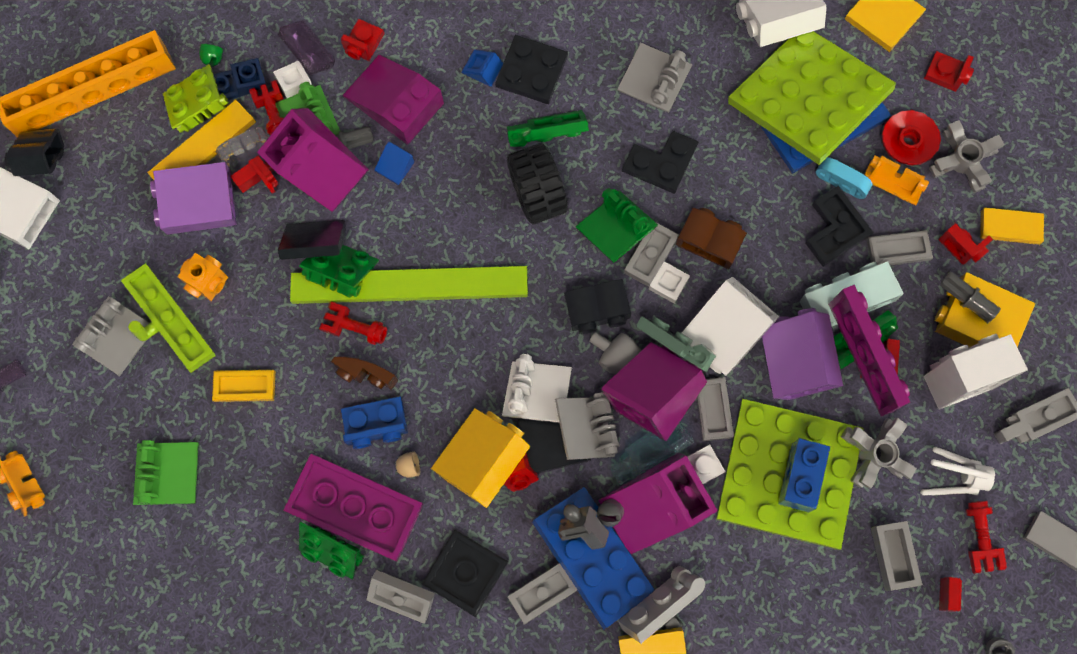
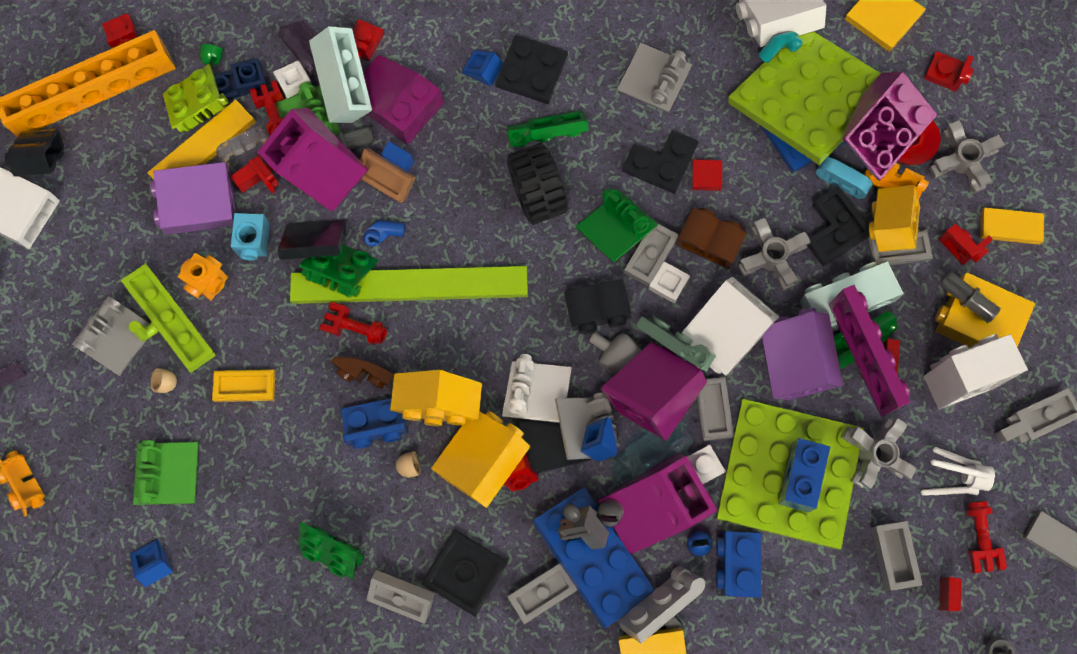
(120, 30): none -> red bracket
(150, 563): none -> blue slope
(163, 381): none -> tan hinge
(244, 226): none -> medium azure brick
(340, 75): none -> light aqua brick
(353, 507): magenta plate -> none
(381, 230): none -> blue arm
(386, 176): none -> medium nougat tile
(436, 397): none -> yellow brick
(599, 440): none -> blue slope
(701, 549): none -> blue hinge
(707, 175): none -> red tile
(740, 564): none -> blue bracket
(778, 42): none -> teal arm
(785, 248): none -> light grey pin
(887, 122): none -> magenta slope
(895, 218): none -> yellow brick

